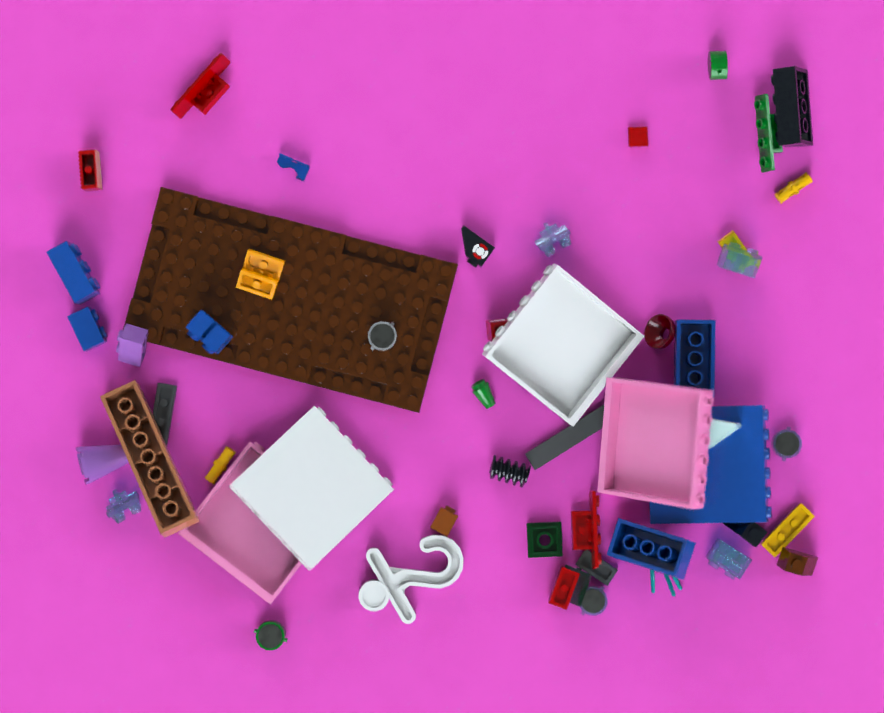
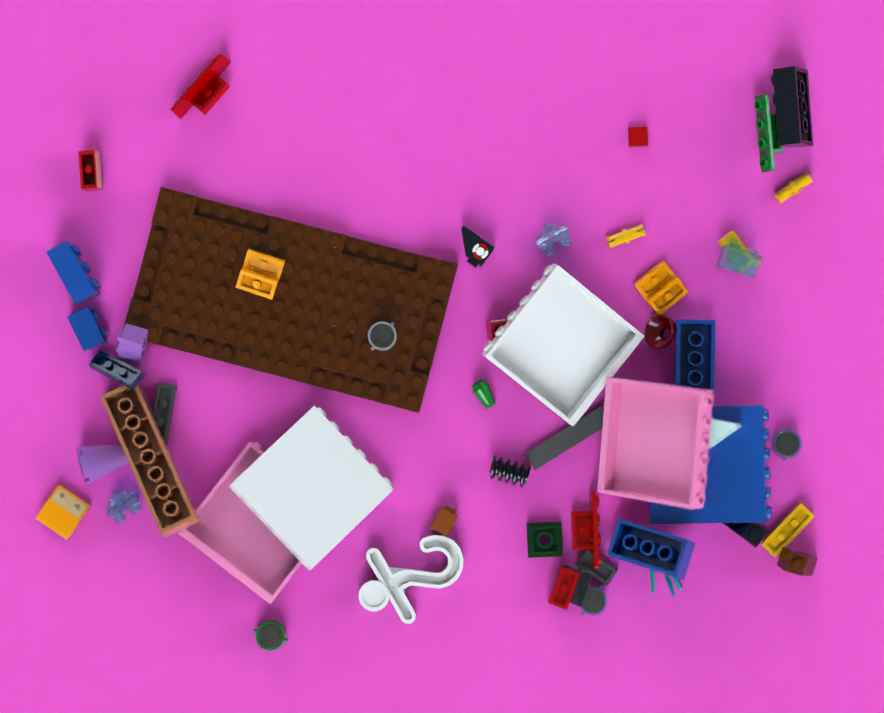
(63, 512): none -> light orange slope
(116, 369): none -> dark blue tile
(209, 331): blue piece -> none
(220, 465): yellow pin -> none
(299, 167): blue piece -> none
(625, 236): none -> yellow pin
(660, 288): none -> light orange slope
(717, 65): green piece -> none
(728, 558): clear light blue brick -> none

